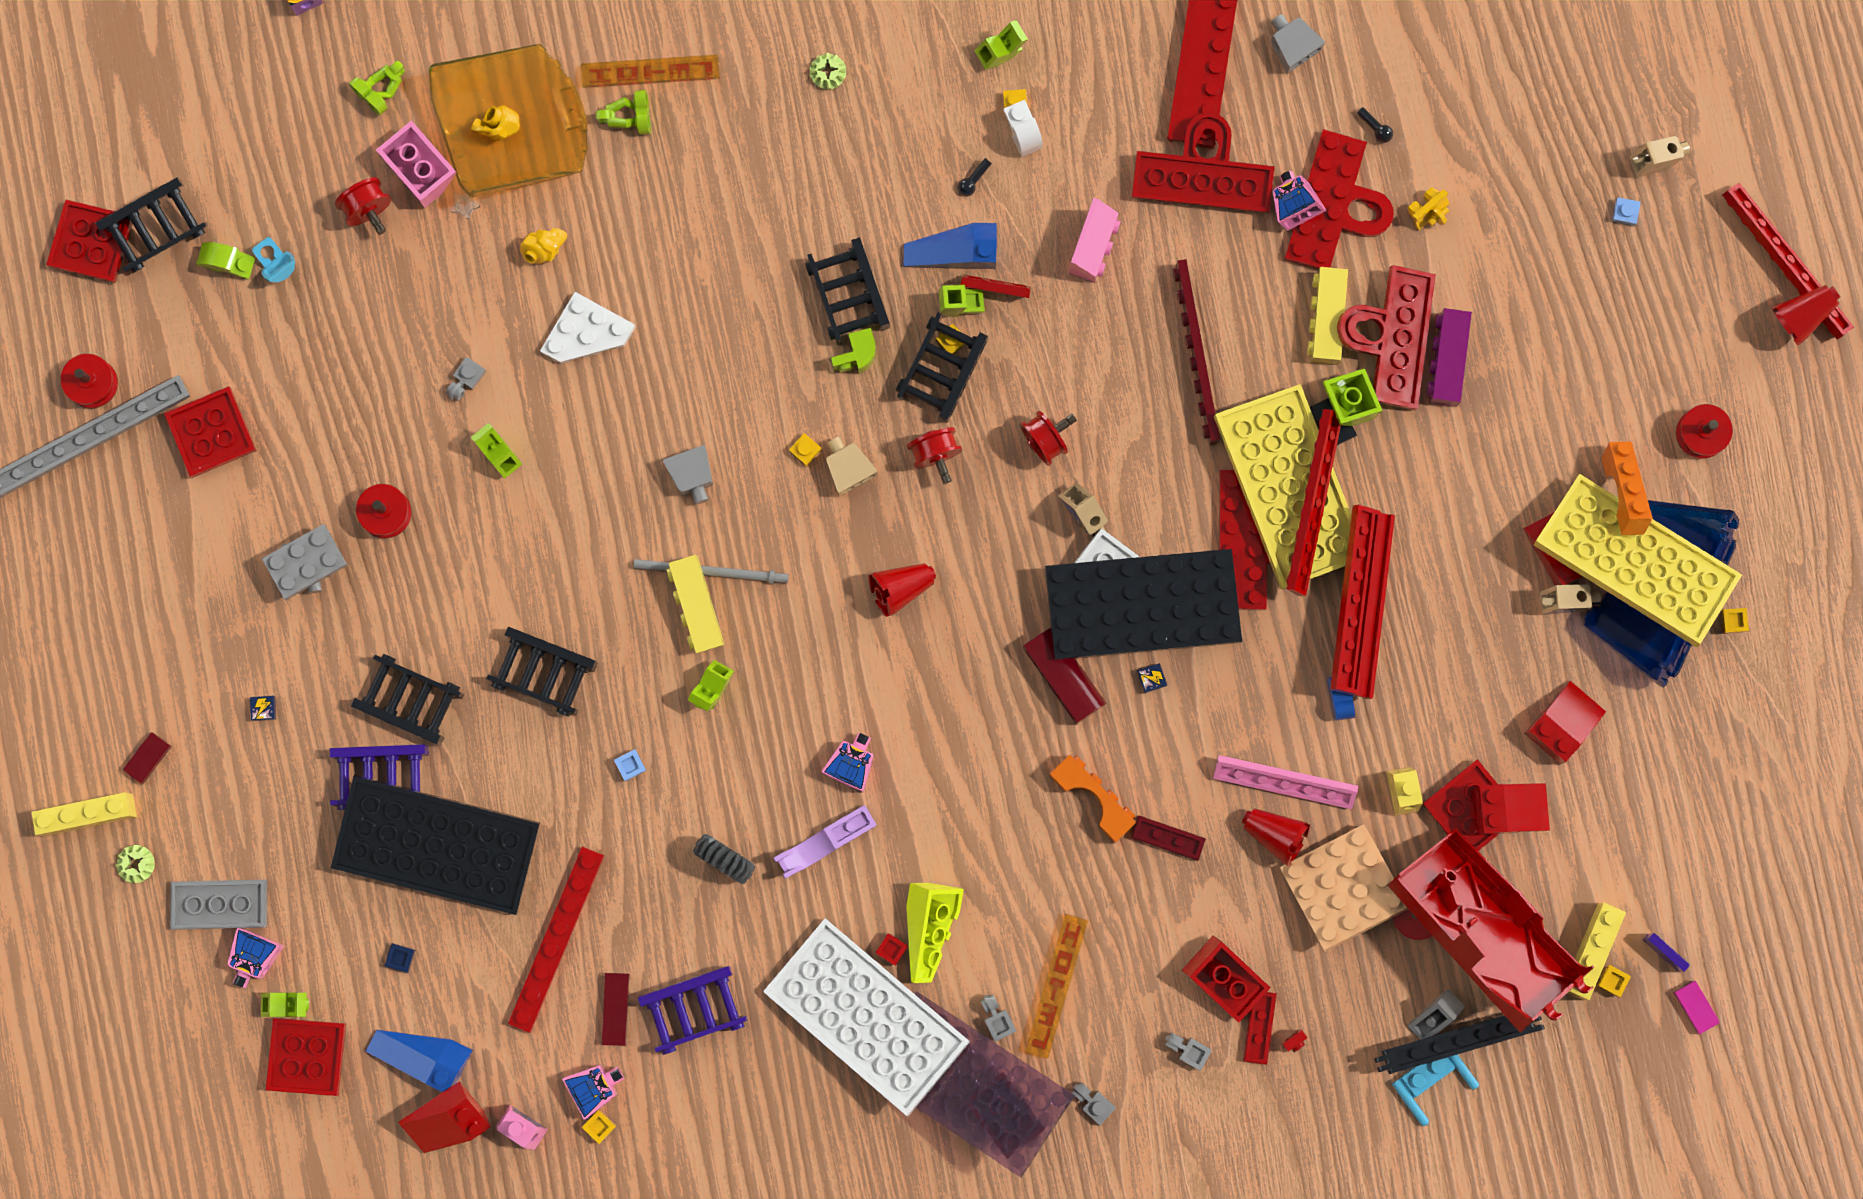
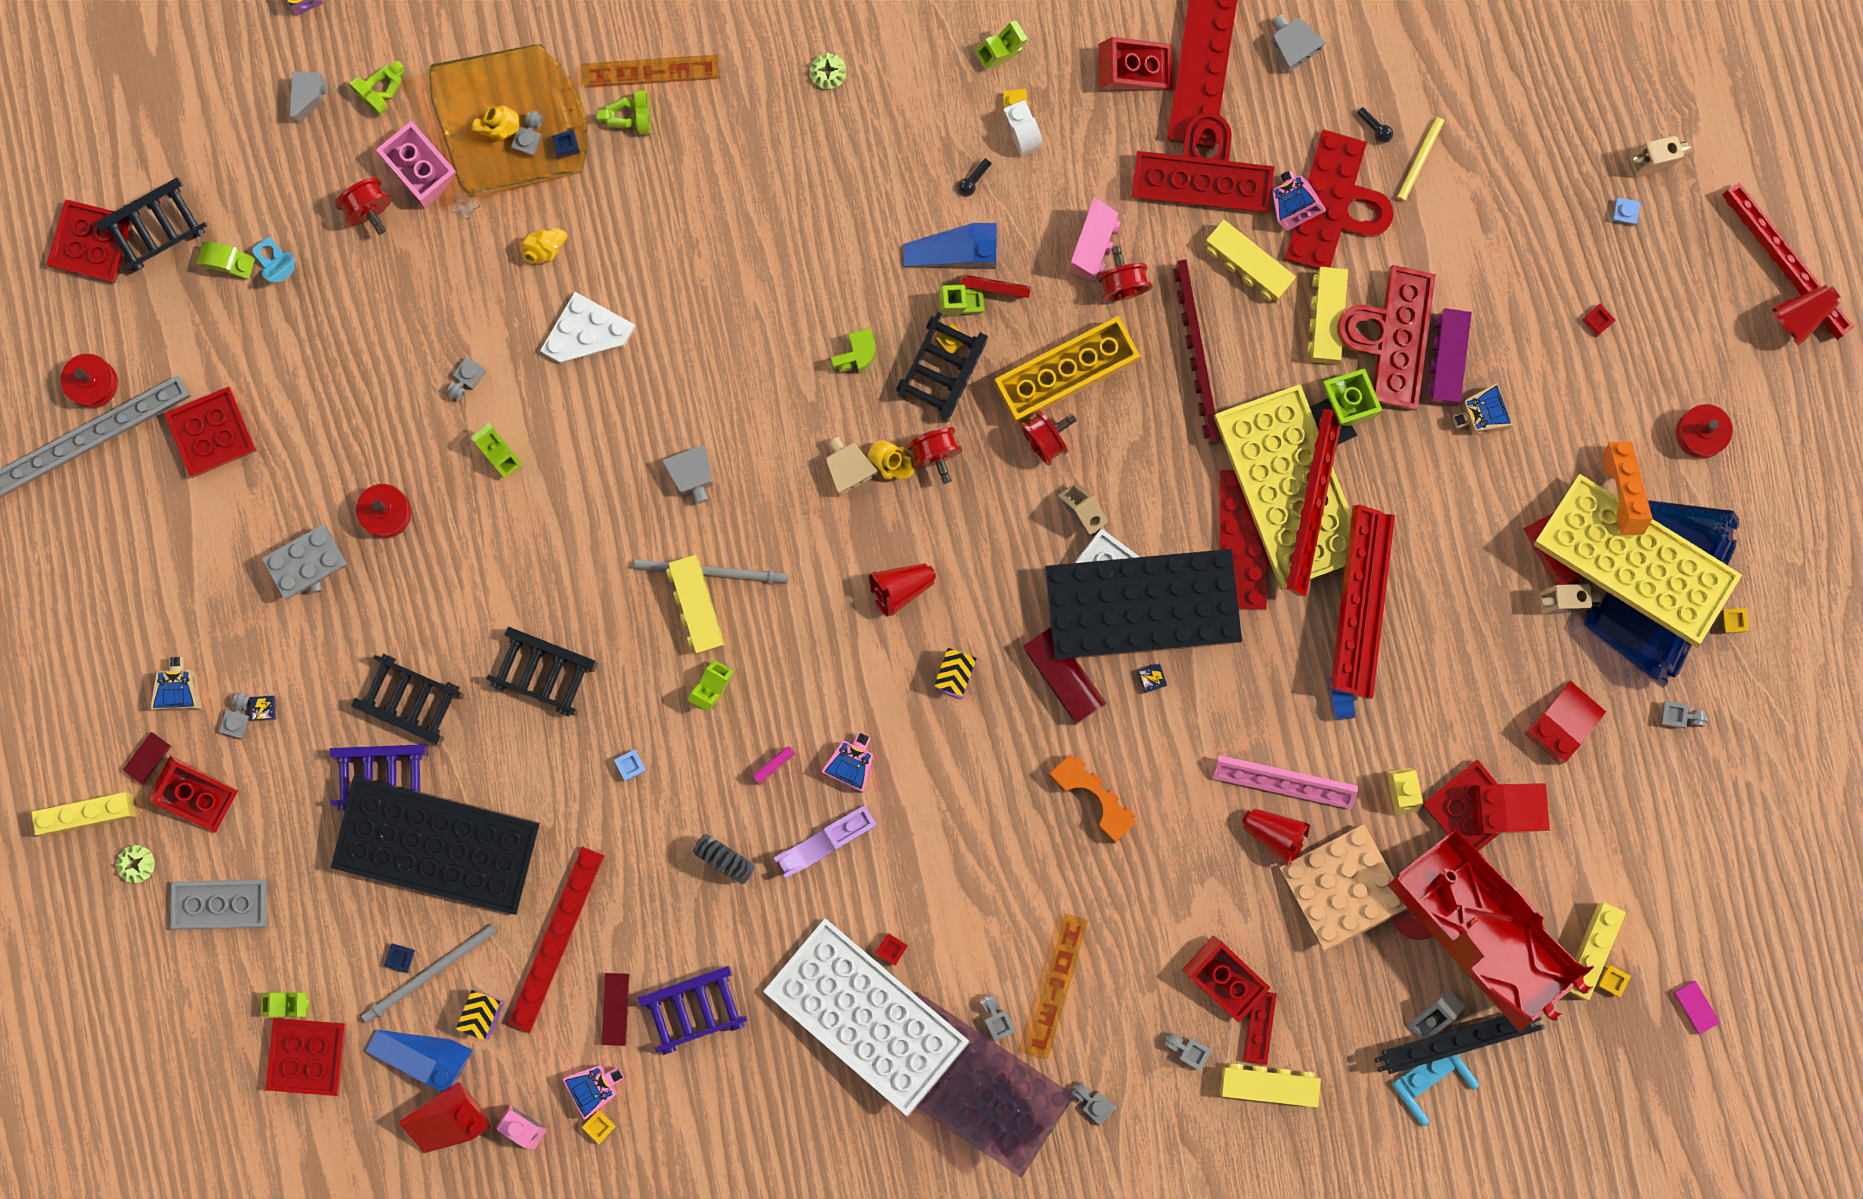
(176, 688): none -> torso
(192, 794): none -> red slope
(235, 722): none -> light grey plate
(252, 956): torso -> none
(306, 94): none -> light grey slope
(378, 1009): none -> light grey bar
(480, 1015): none -> piece
(528, 140): none -> light grey plate
(566, 144): none -> dark blue tile
(774, 764): none -> dark pink tile
(805, 449): yellow plate -> none
(870, 296): black fence -> none
(890, 460): none -> yellow head
(929, 919): neon yellow wedge -> none
(955, 673): none -> piece
(1067, 370): none -> yellow brick
(1124, 280): none -> red wheel
(1134, 65): none -> red slope
(1168, 838): dark red tile -> none
(1249, 261): none -> light yellow brick
(1270, 1087): none -> light yellow brick
(1294, 1042): red plate -> none
(1420, 159): none -> light yellow bar
(1432, 211): yellow hips -> none
(1484, 412): none -> torso
(1598, 320): none -> red tile
(1666, 952): dark purple tile -> none
(1677, 714): none -> light grey plate

